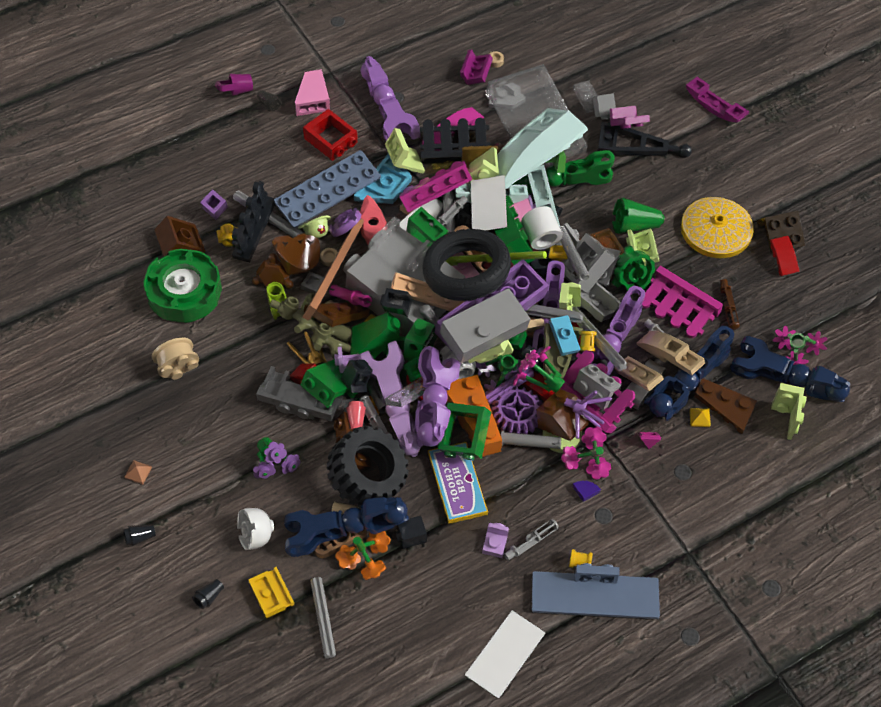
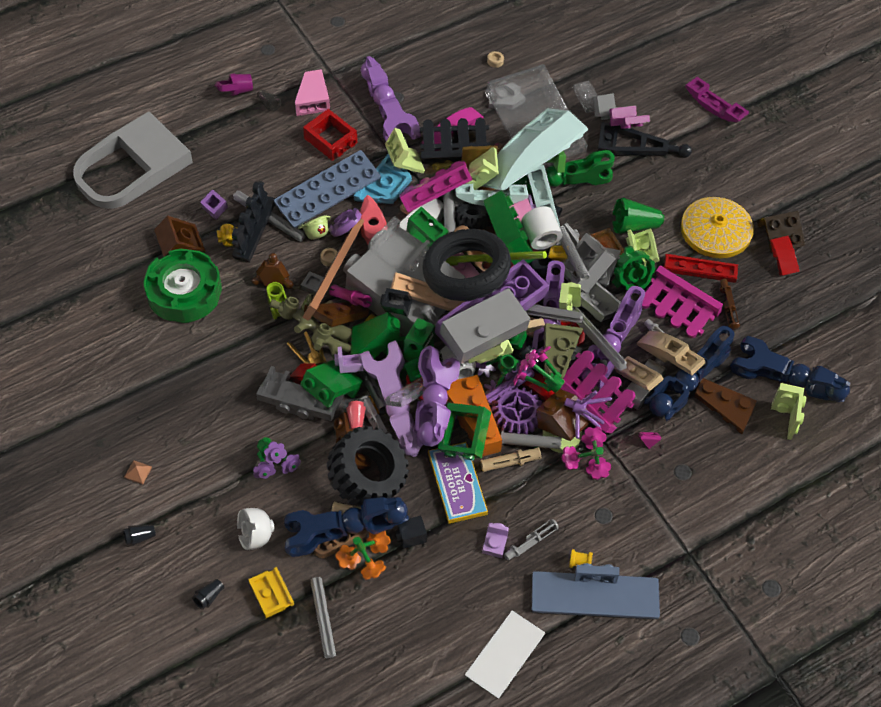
(149, 146): none -> light grey window
(175, 358): tan wheel -> none
(297, 257): reddish brown piece -> none
(357, 375): black window -> none
(452, 211): light grey piece -> none
(475, 68): magenta bracket -> none
(488, 203): white sticker -> none
(534, 454): none -> tan pin
(564, 335): medium azure plate -> none
(586, 489): dark purple tile -> none
(587, 341): yellow bush -> none
(591, 379): light grey bracket -> none
(699, 417): yellow slope -> none
(701, 268): none -> red tile
(798, 342): dark pink plant -> none

